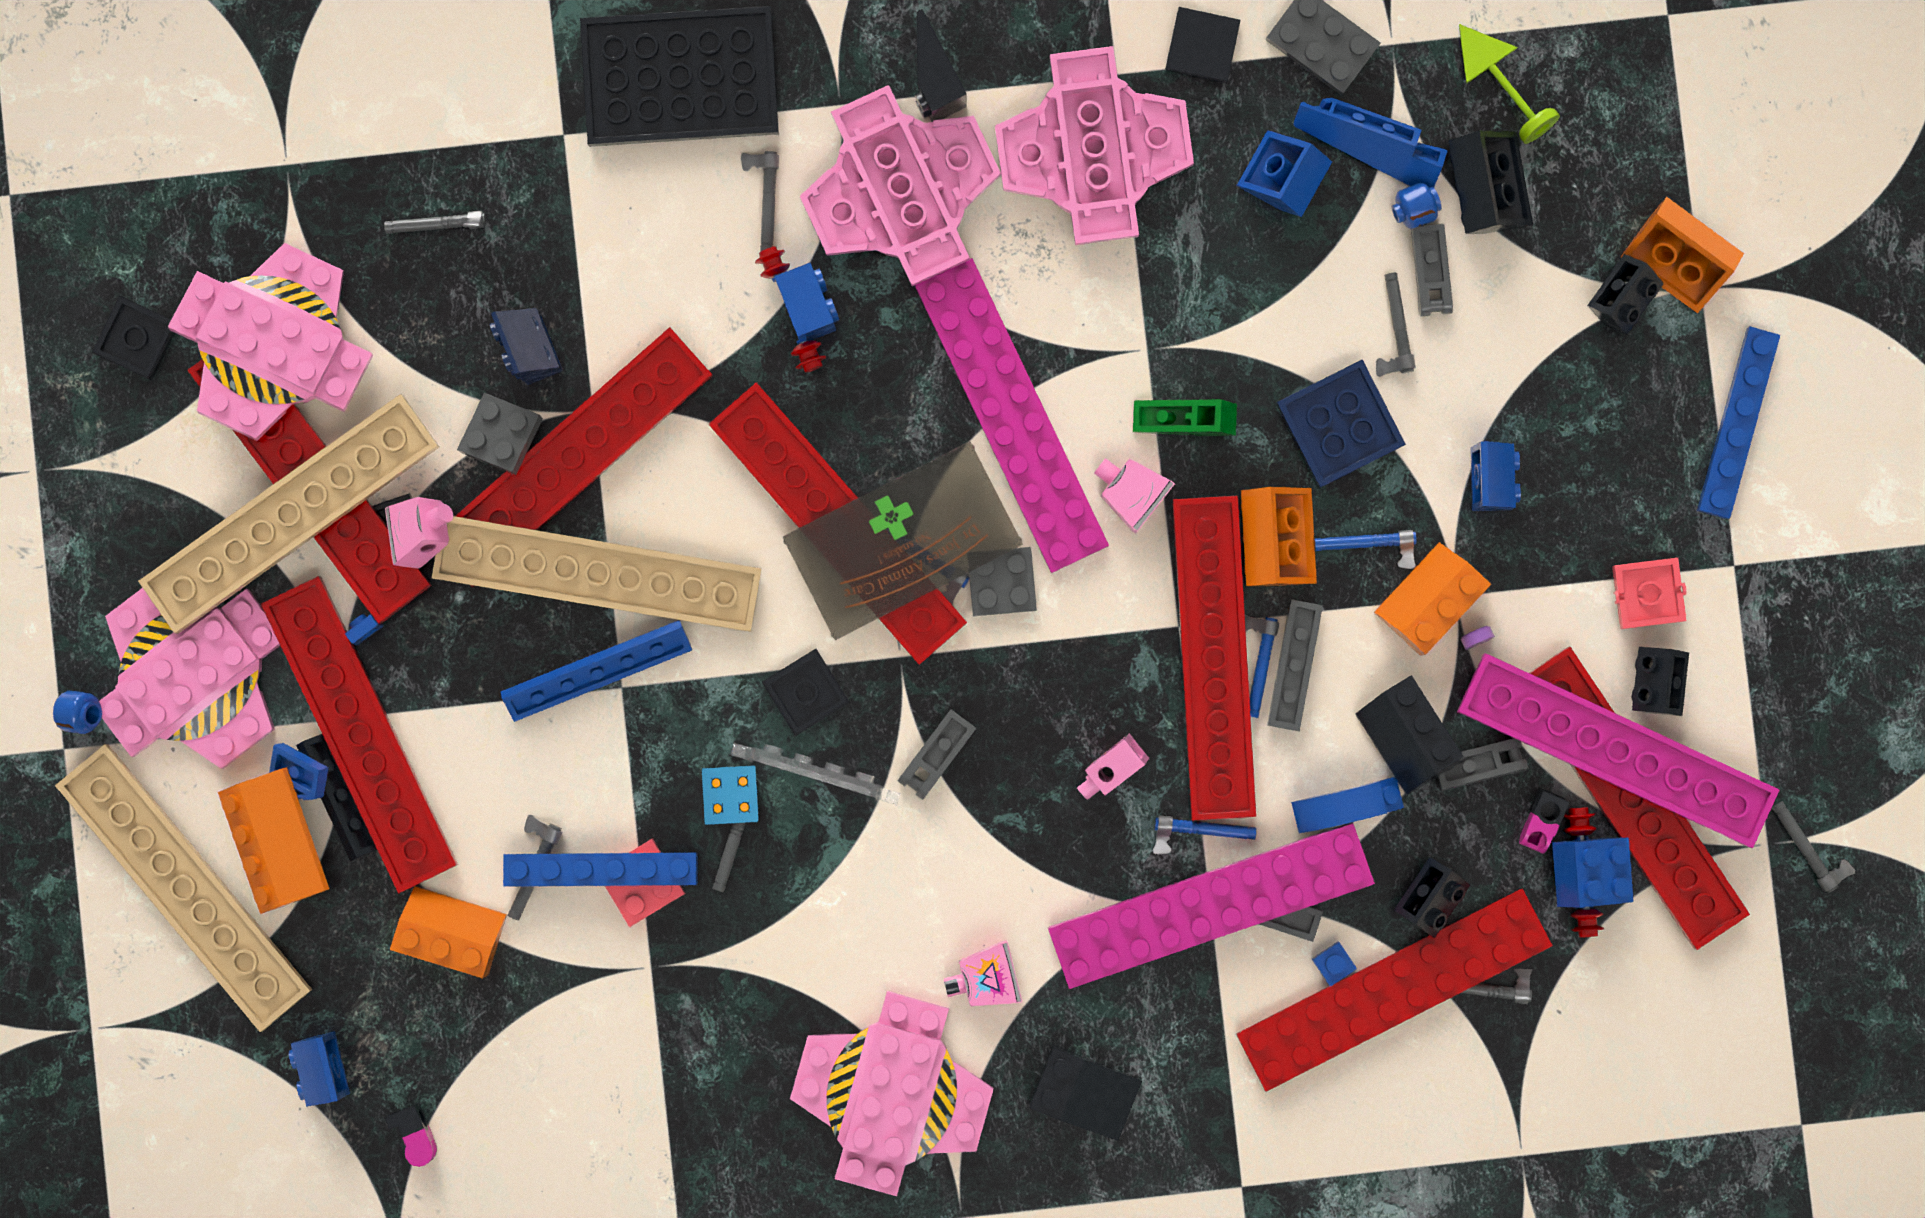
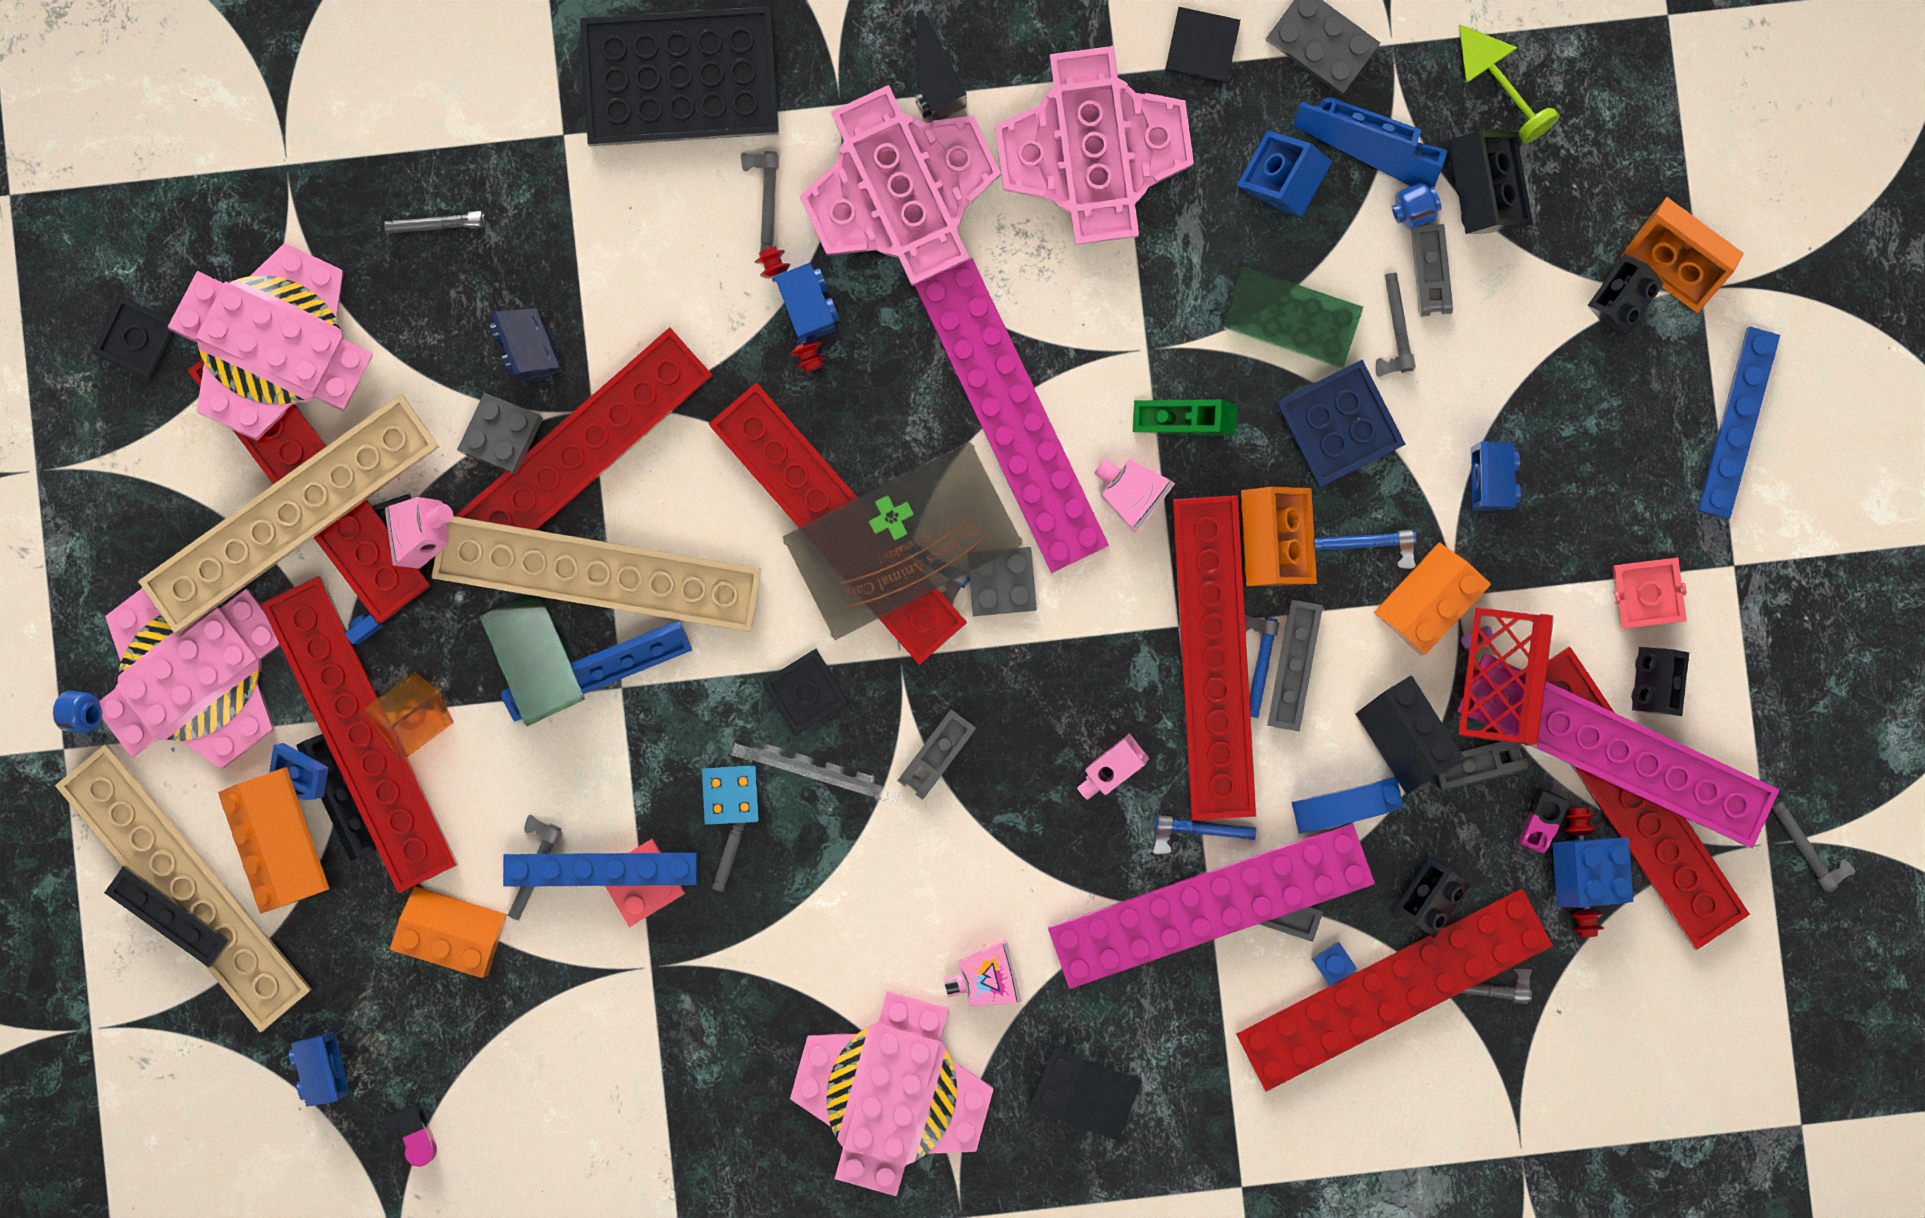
(167, 916): none -> black plate
(409, 715): none -> clear orange slope
(532, 658): none -> clear green tile
(1292, 317): none -> clear green tile
(1534, 683): none -> red fence

